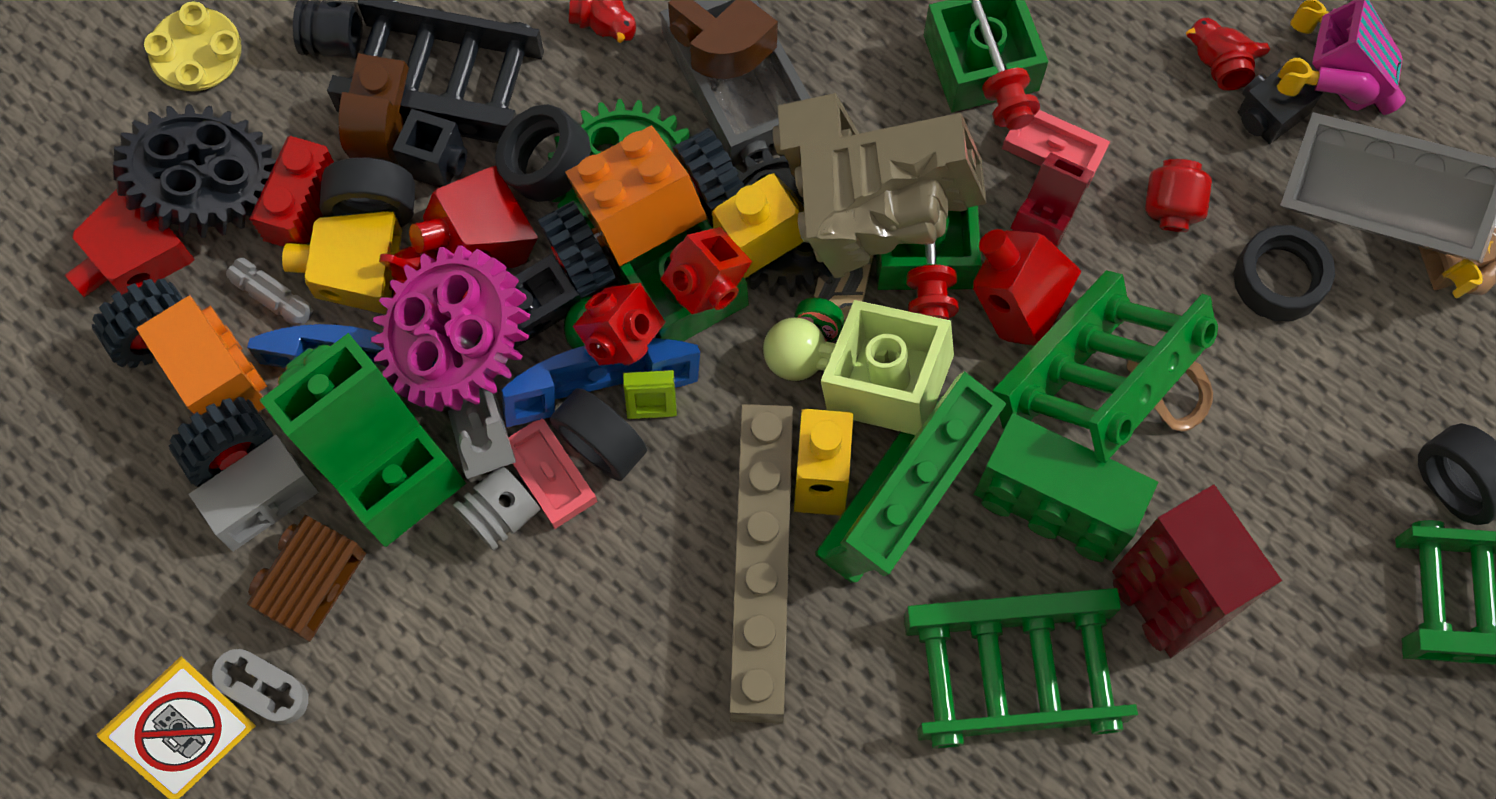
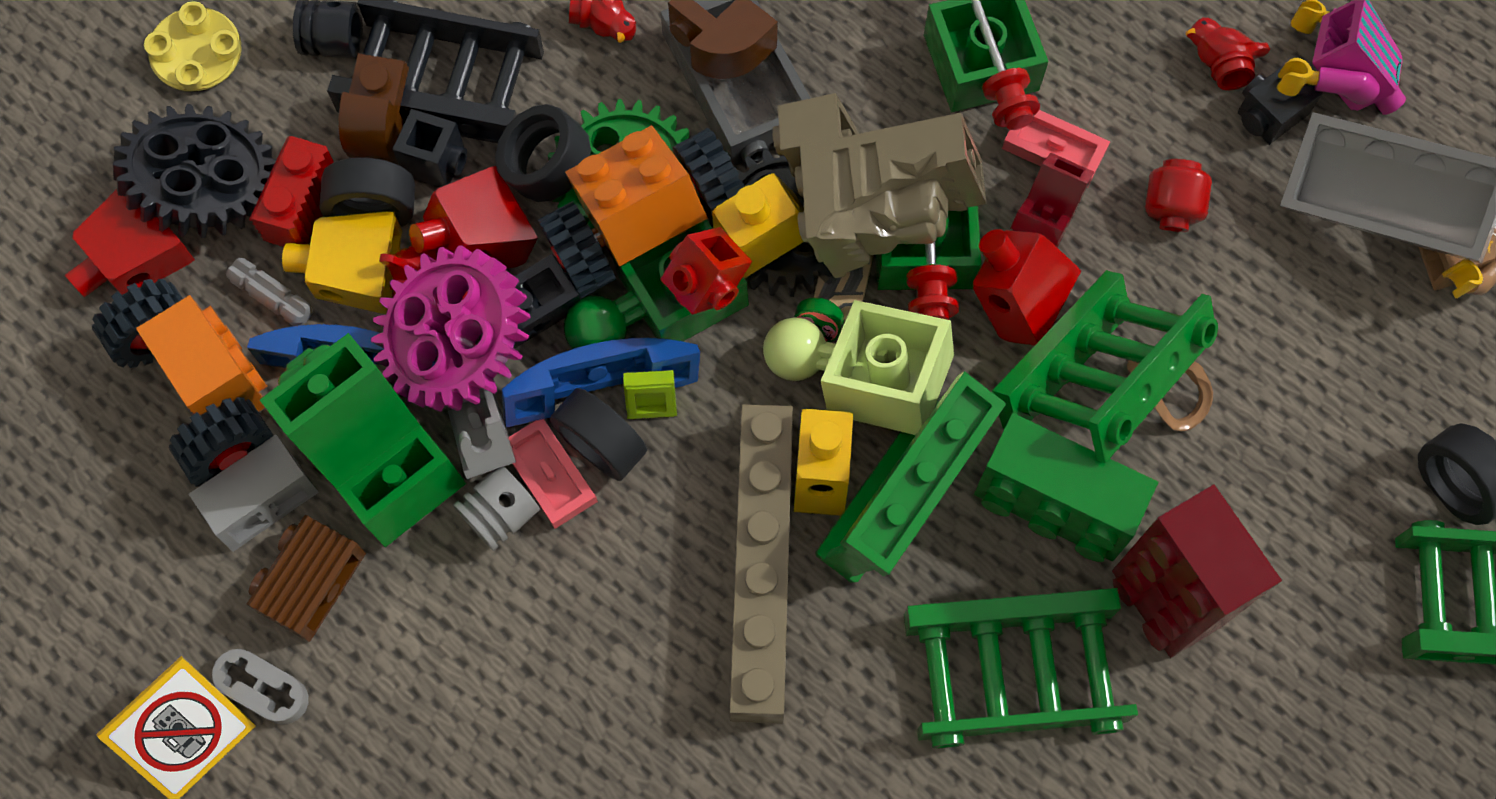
(619, 324): red brick -> none
(1303, 245): black tyre -> none

